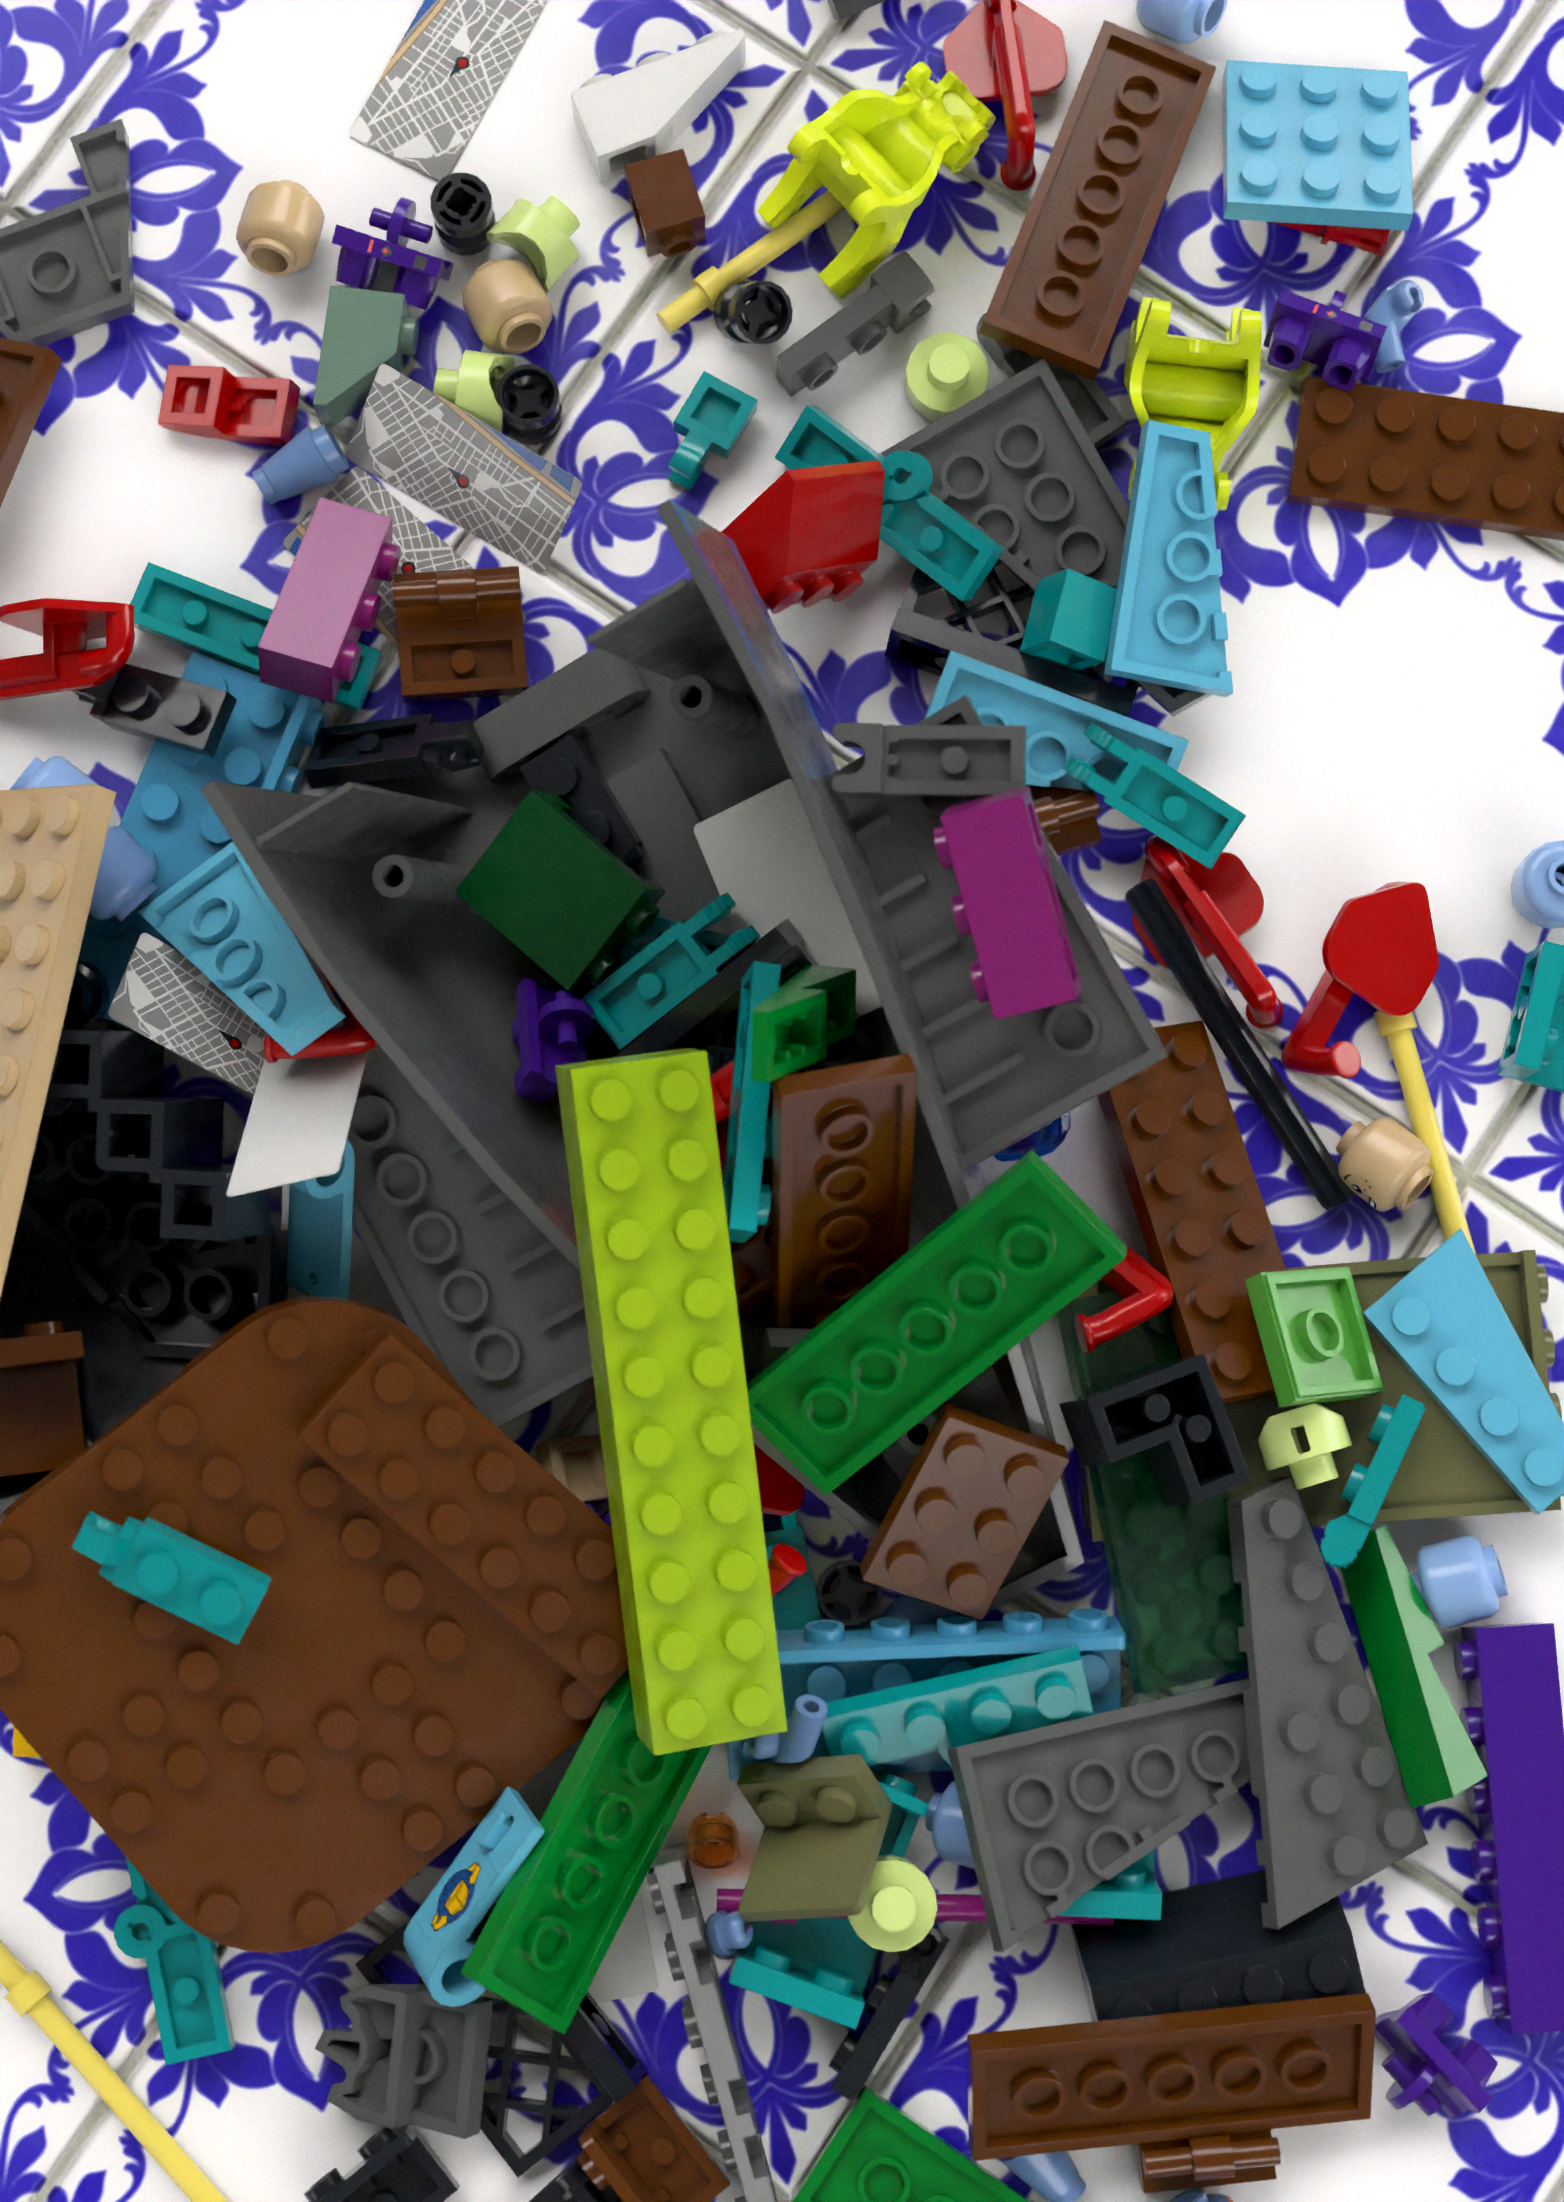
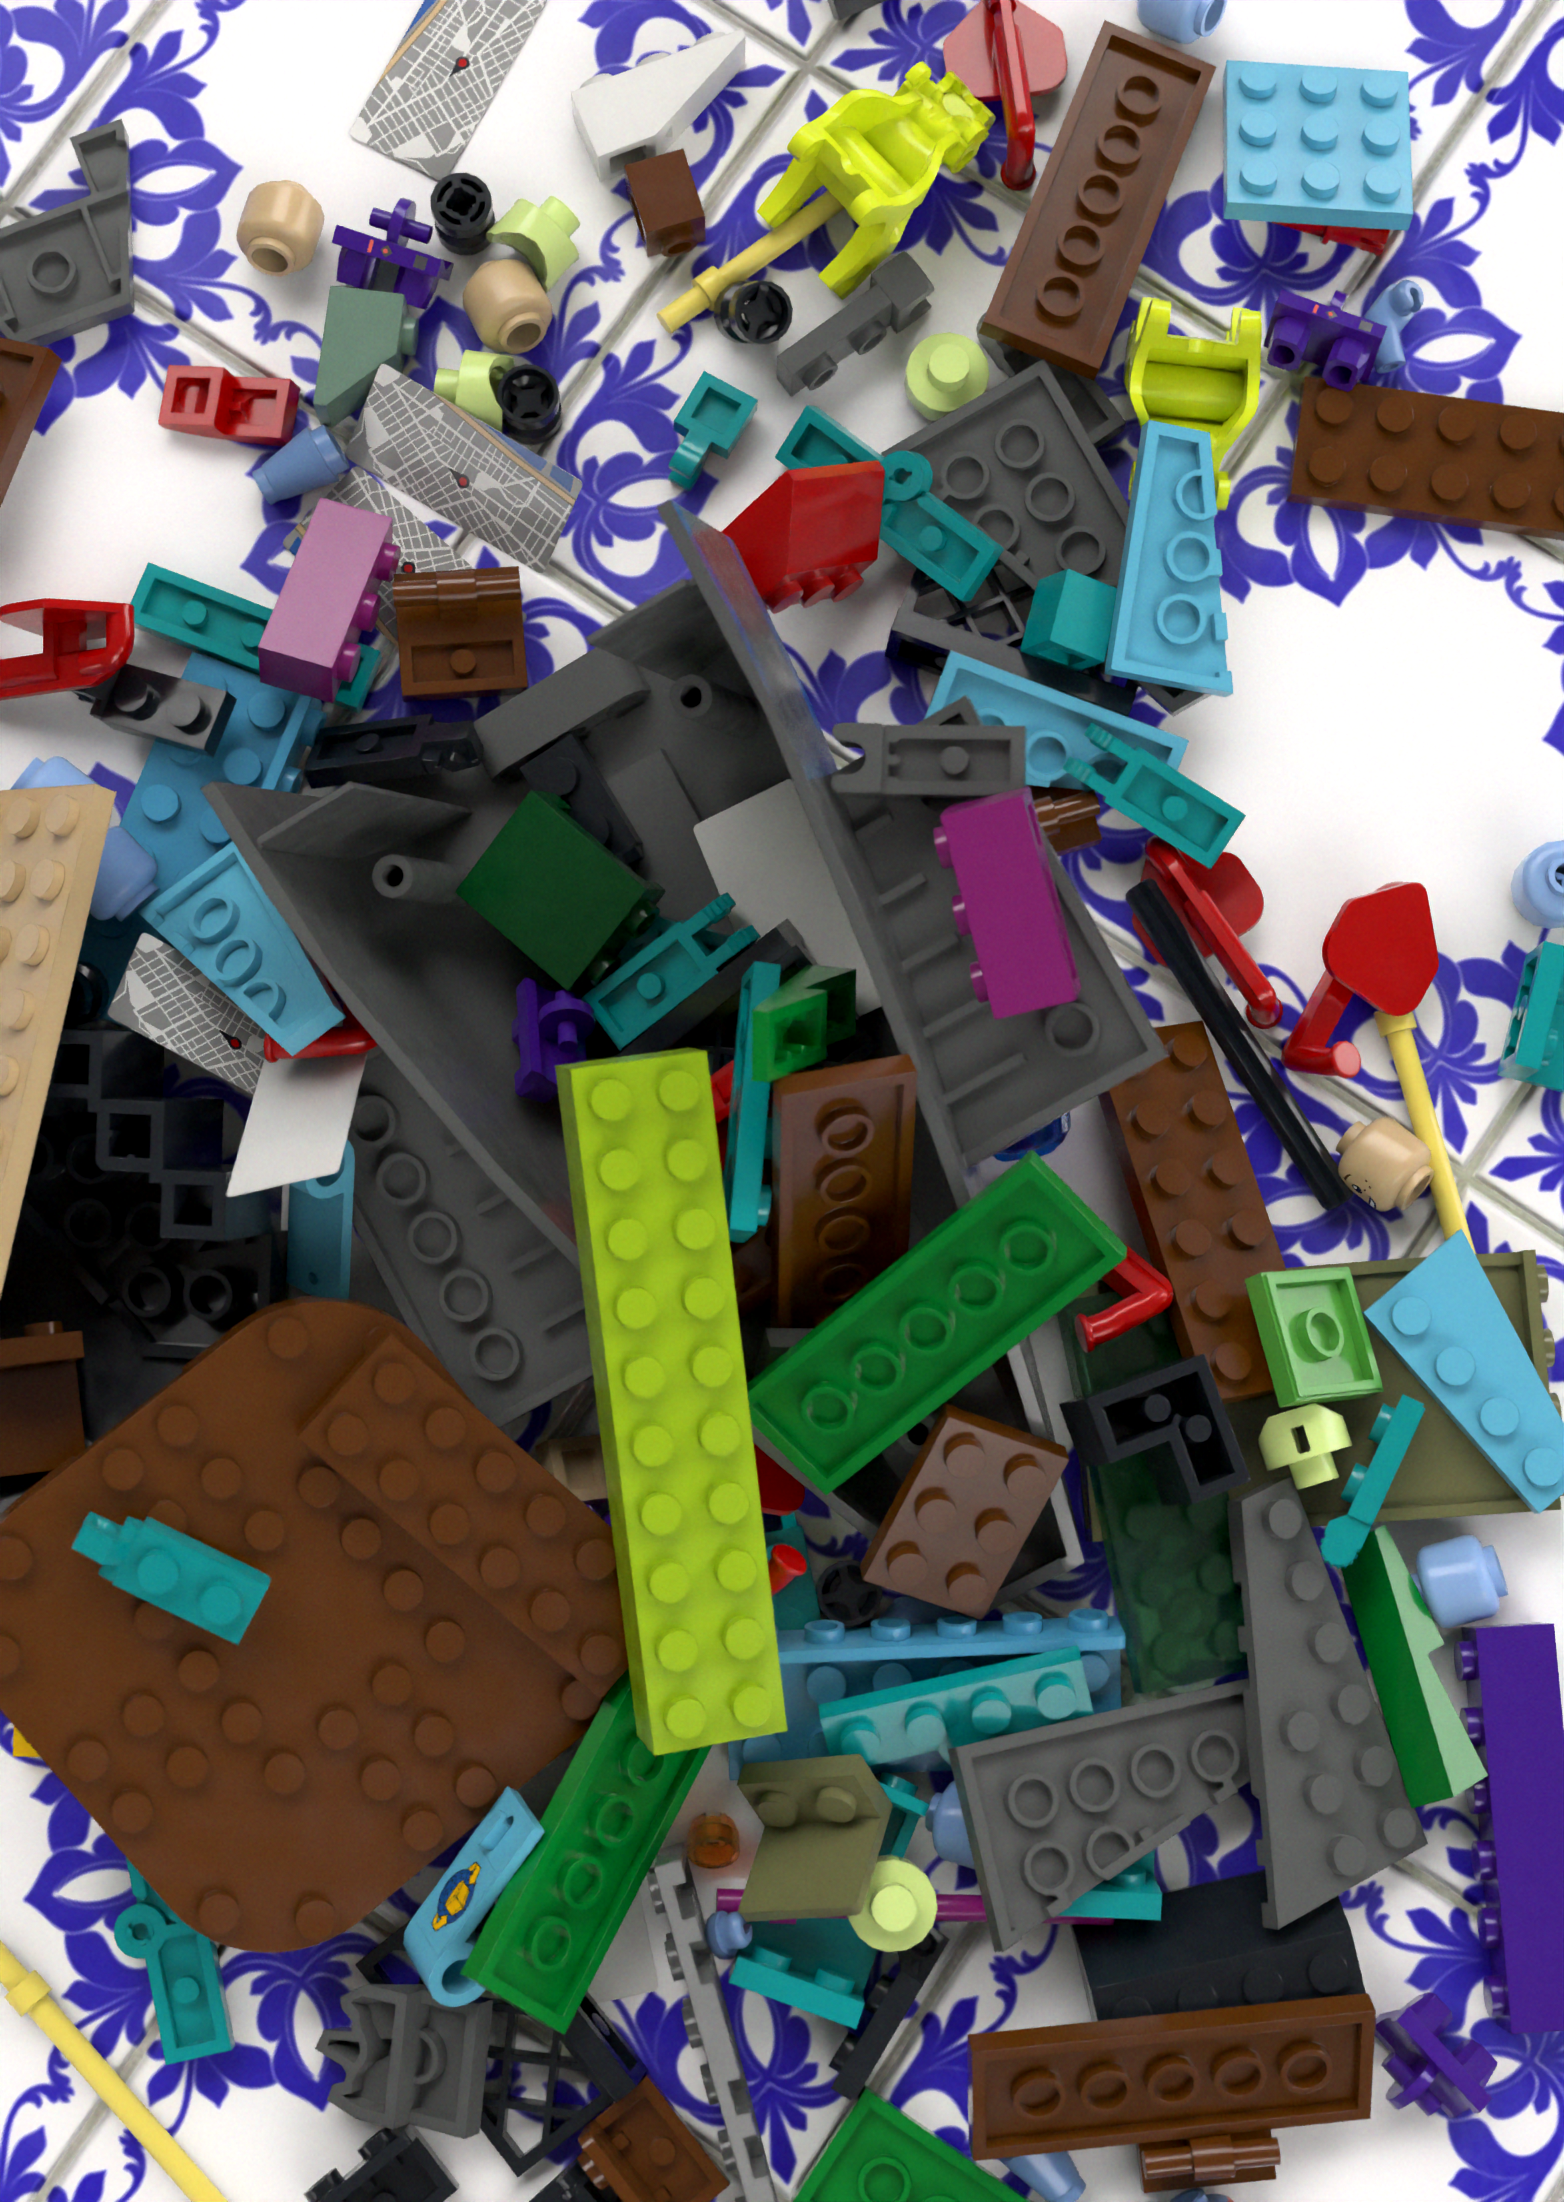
(801, 1734): medium blue arm -> none

